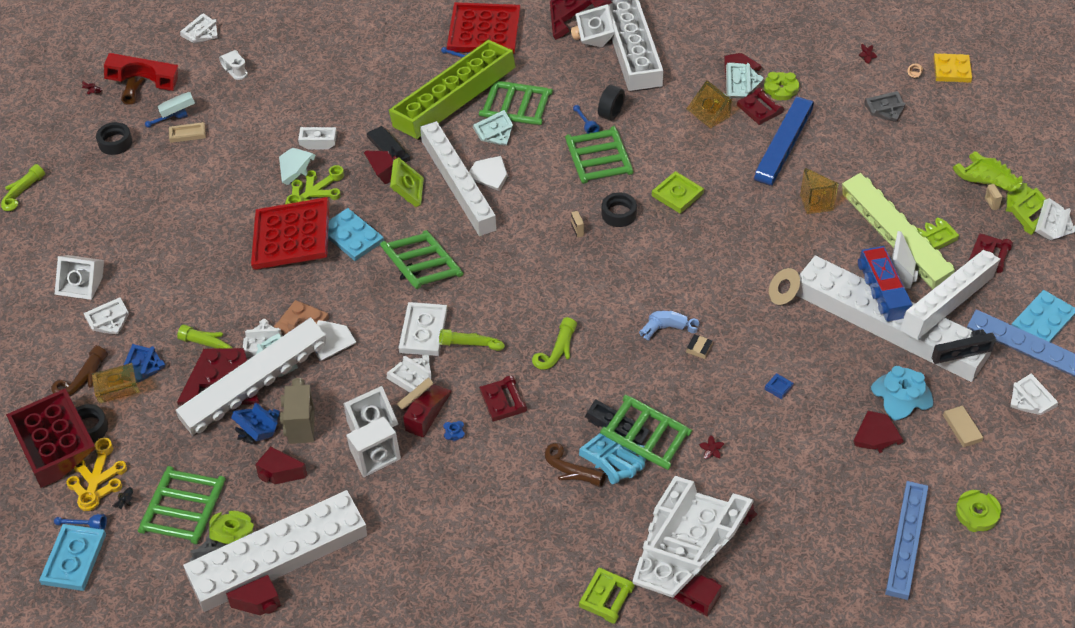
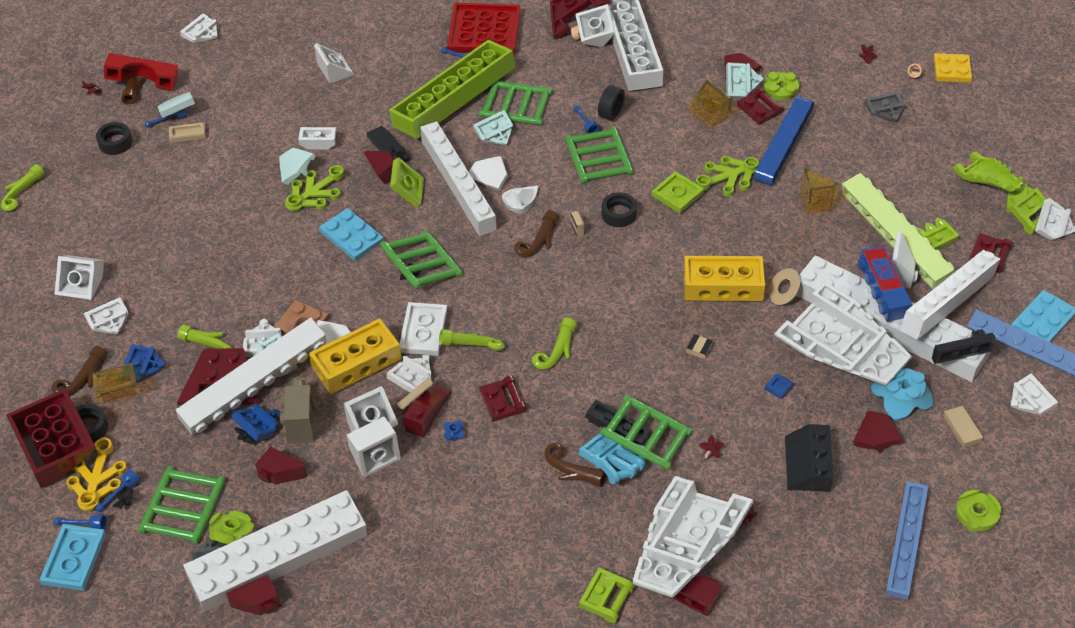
(129, 479): none -> blue hinge
(234, 65): white piece -> none
(290, 233): red plate -> none
(332, 64): none -> white slope
(355, 356): none -> yellow brick
(517, 197): none -> white piece
(544, 235): none -> reddish brown plant
(665, 319): light blue arm -> none
(723, 278): none -> yellow brick
(747, 166): none -> lime plant
(809, 459): none -> black slope
(844, 336): none -> white wedge
(993, 197): tan tile -> none

